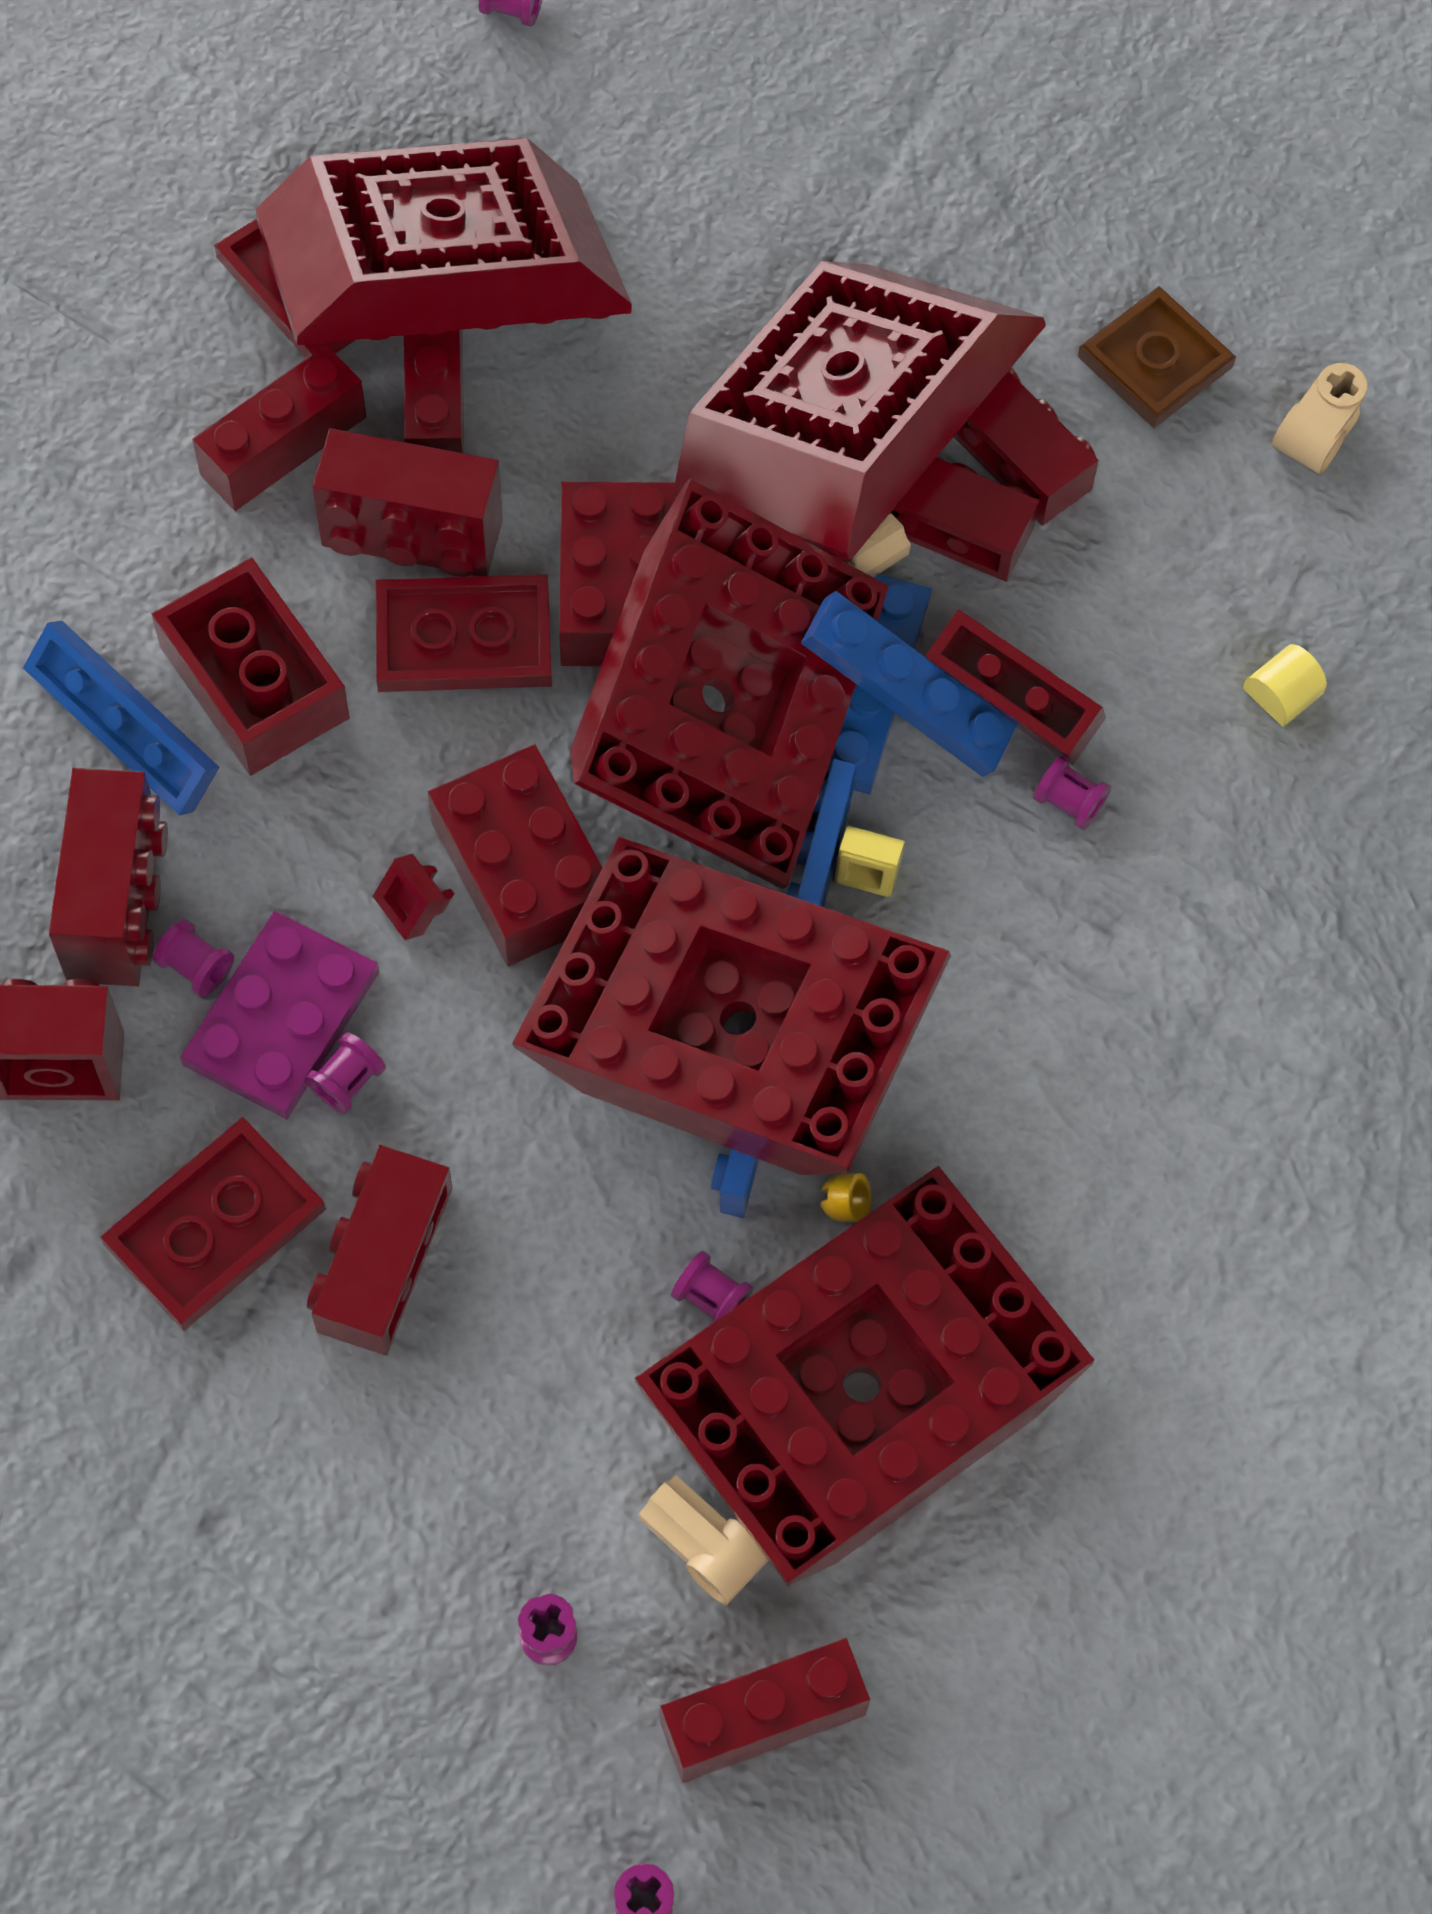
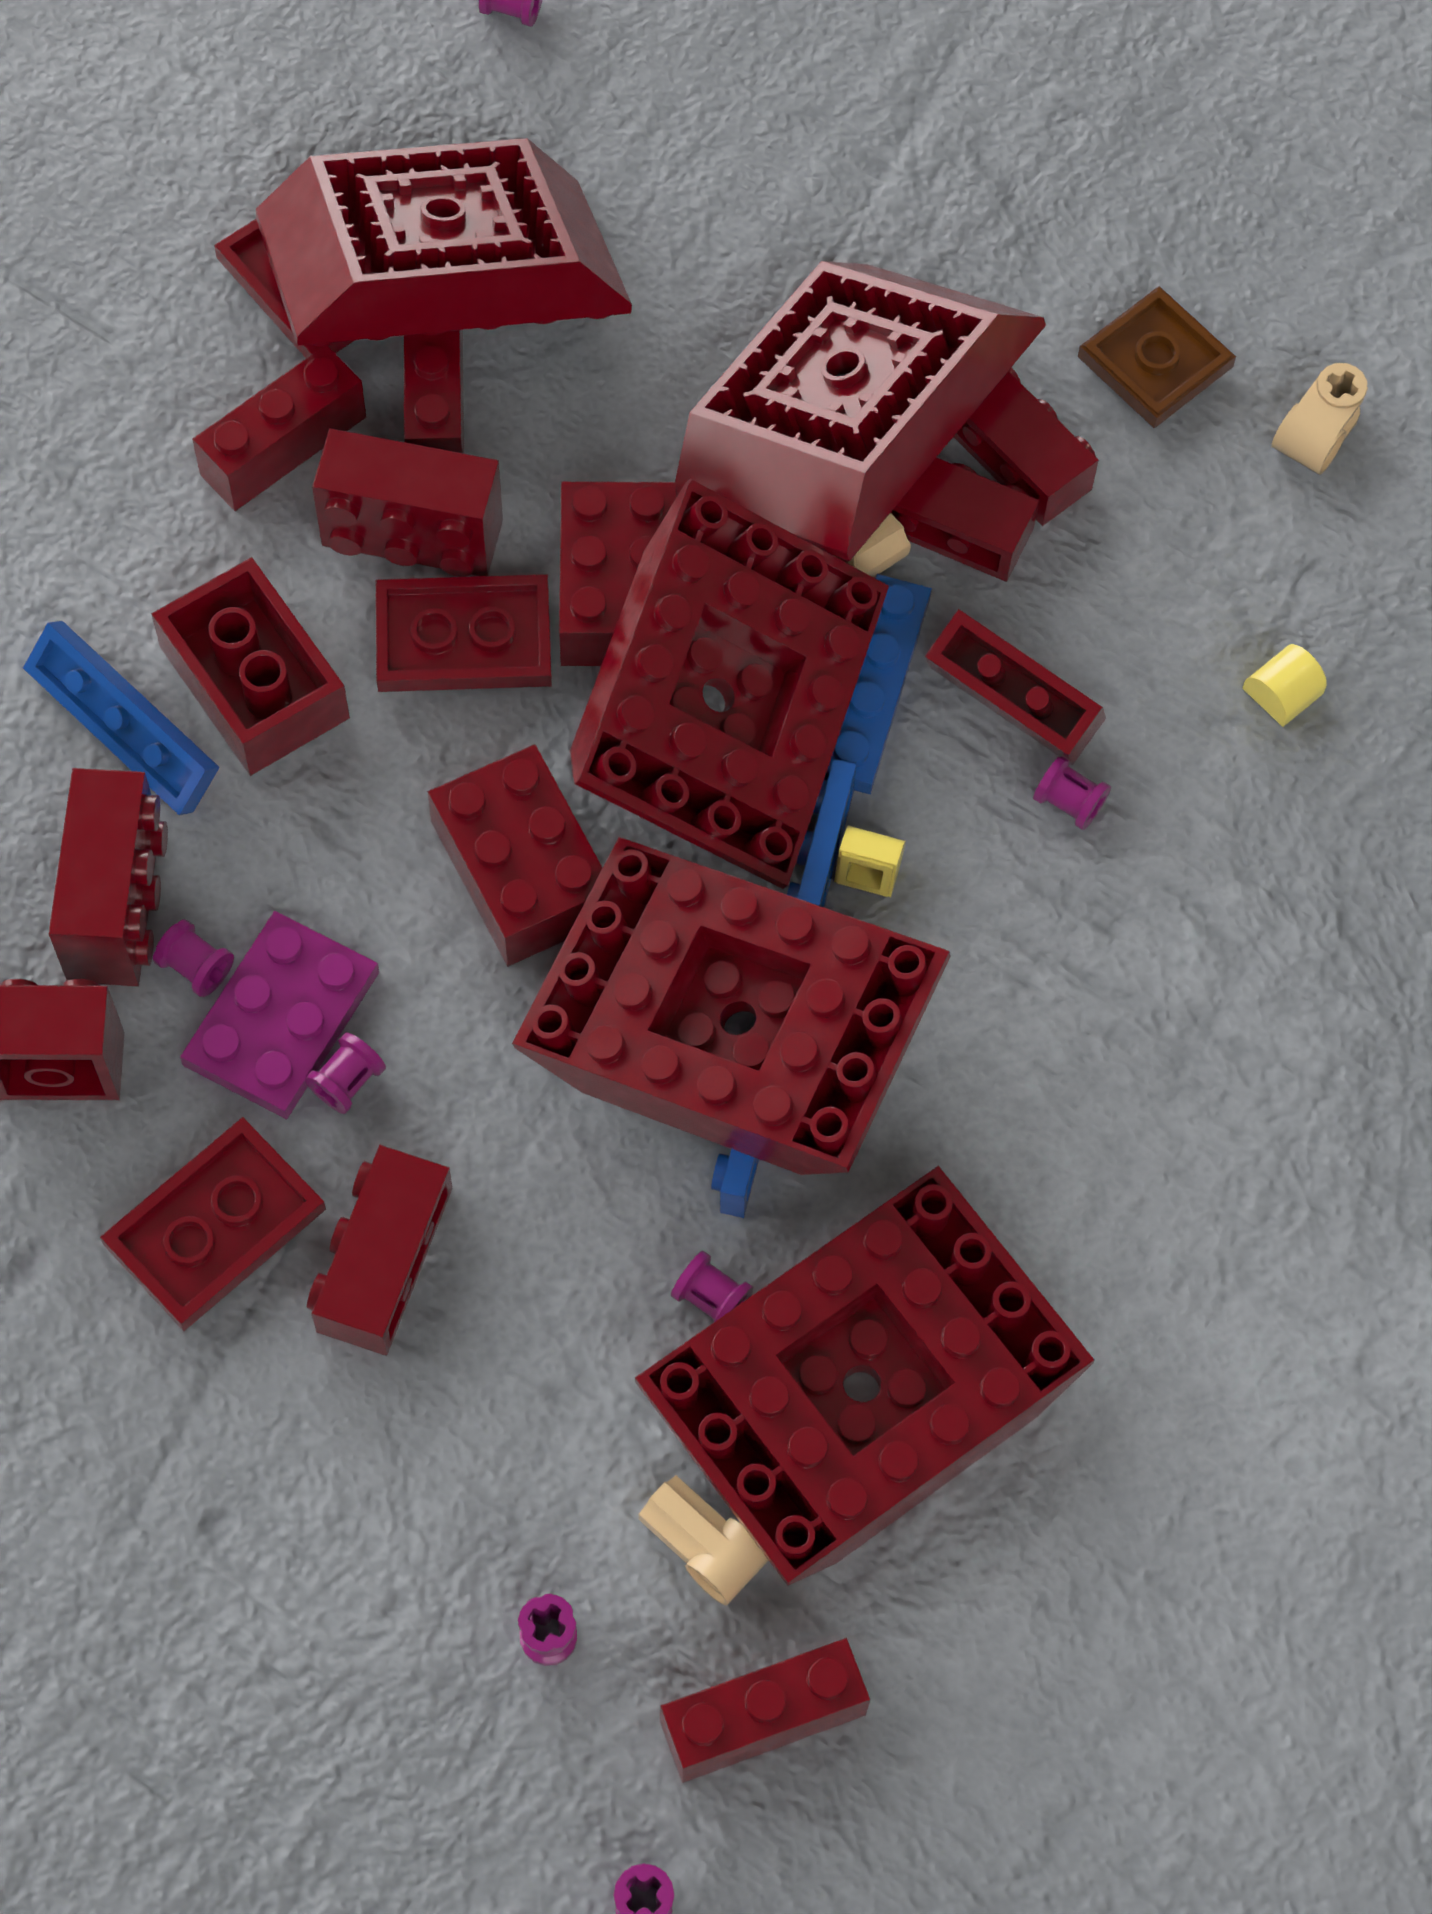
(411, 896): dark red tile -> none
(847, 1197): yellow hinge -> none
(908, 684): blue plate -> none

